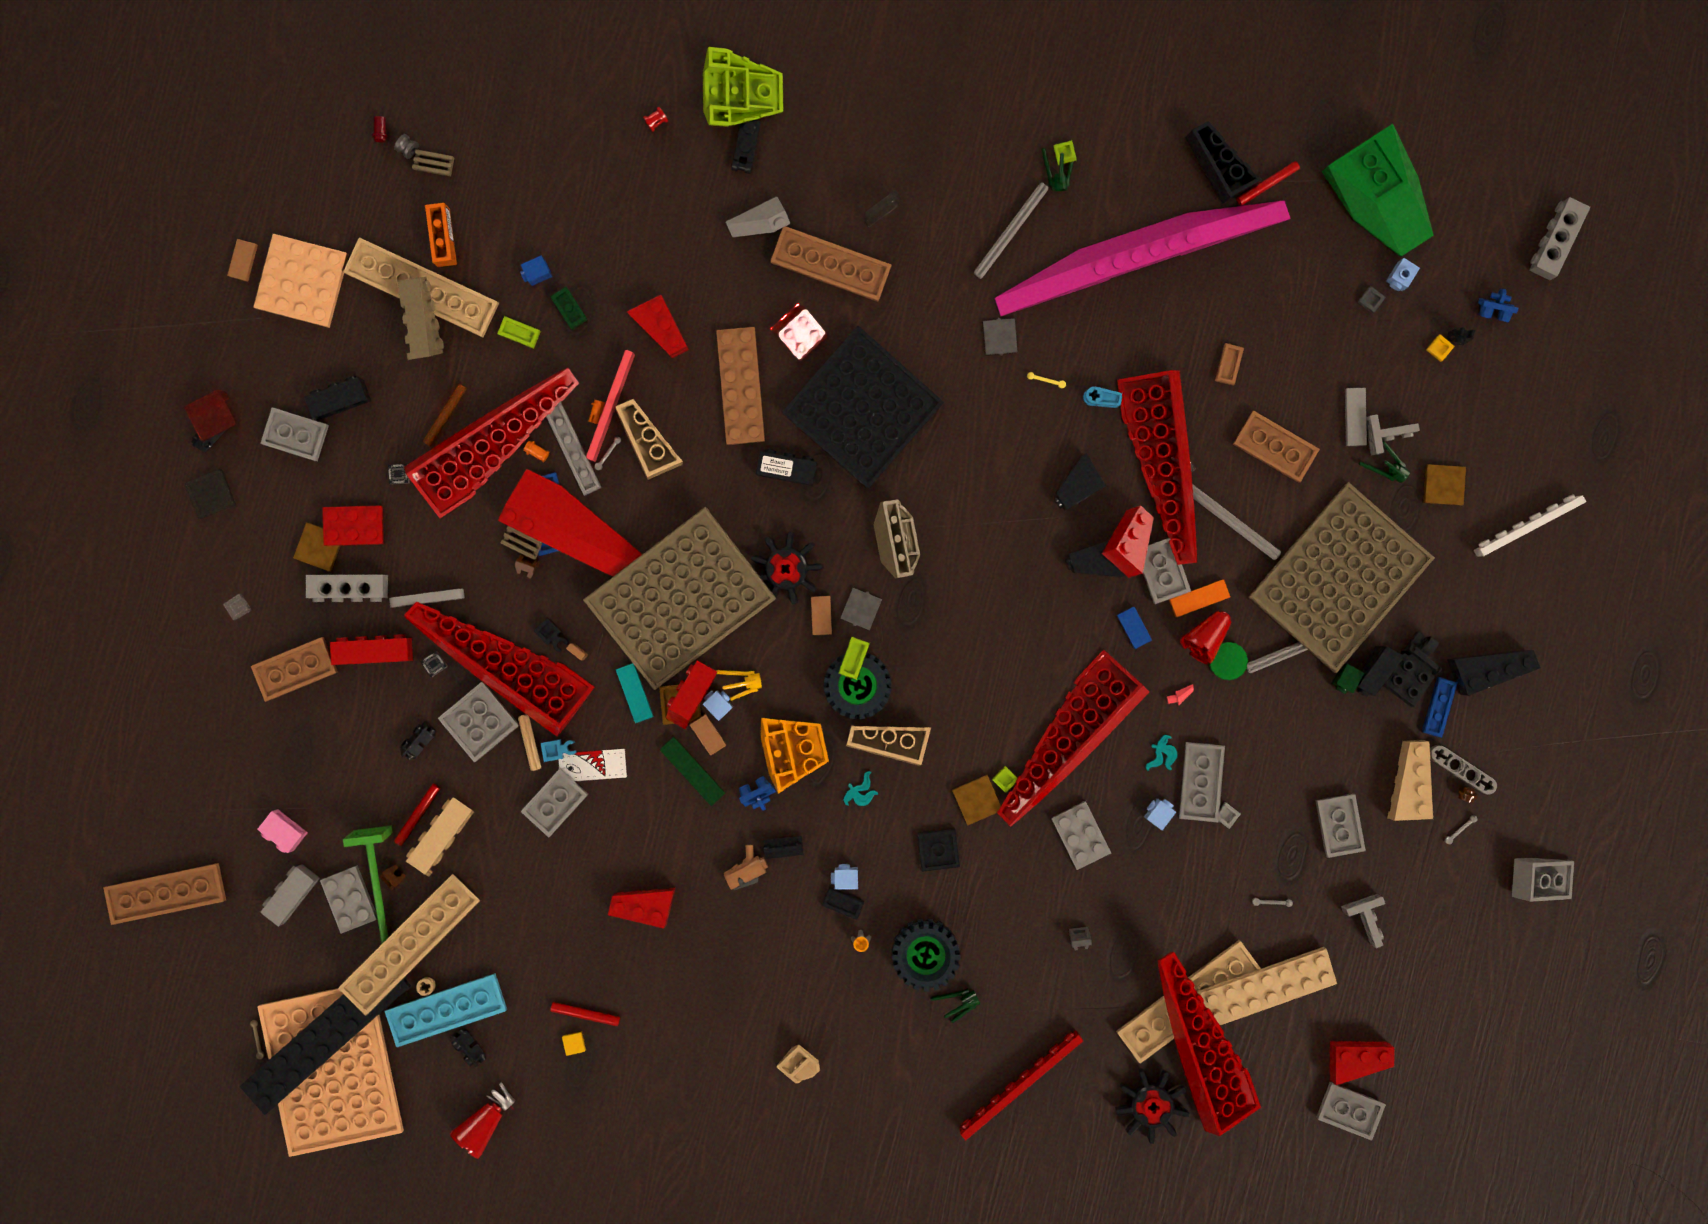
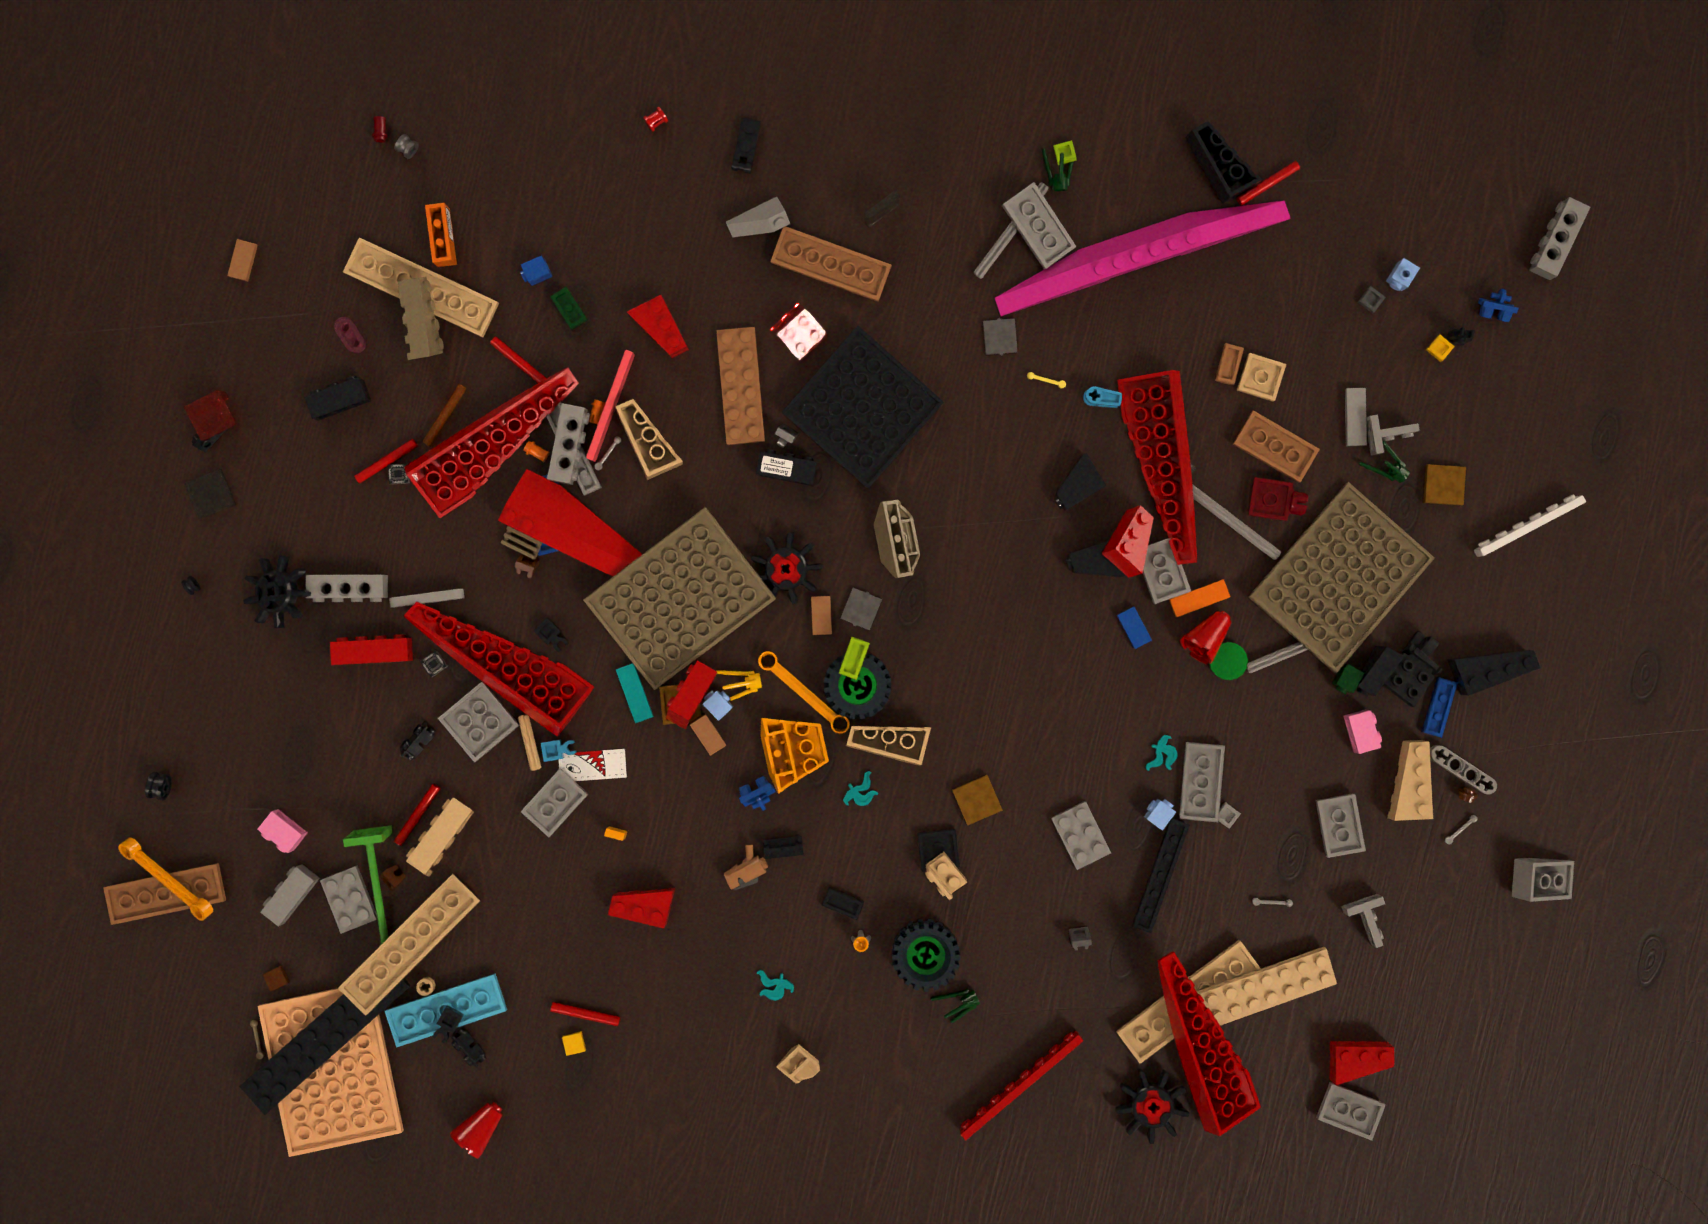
(132, 850): none -> light orange piece
(158, 786): none -> black wheel
(190, 585): none -> black bush
(237, 607): clear tile -> none
(276, 591): none -> black gear
(276, 978): none -> reddish brown tile
(294, 434): light grey plate -> none
(294, 669): medium nougat plate -> none
(301, 280): light nougat plate -> none
(312, 548): pearl gold tile -> none
(350, 336): none -> clear pink plate
(353, 525): red plate -> none
(385, 461): none -> red piece
(417, 159): dark tan tile -> none
(449, 1022): none -> black plate
(506, 1102): flat silver piece -> none
(517, 360): none -> red piece
(519, 332): lime tile -> none
(568, 414): none -> light grey brick
(577, 651): medium nougat tile -> none
(615, 833): none -> light orange tile
(692, 771): dark green tile -> none
(739, 89): lime wedge -> none
(781, 983): none -> teal piece
(786, 435): none -> flat silver tile
(803, 692): none -> light orange piece
(845, 877): light blue brick -> none
(945, 875): none -> tan bracket
(1005, 779): lime tile -> none
(1038, 225): none -> light grey plate
(1089, 714): red wedge -> none
(1160, 875): none -> black plate
(1180, 695): coral bar -> none
(1261, 377): none -> tan plate
(1275, 500): none -> dark red plate
(1363, 731): none -> bright pink brick
(1382, 191): green wedge -> none

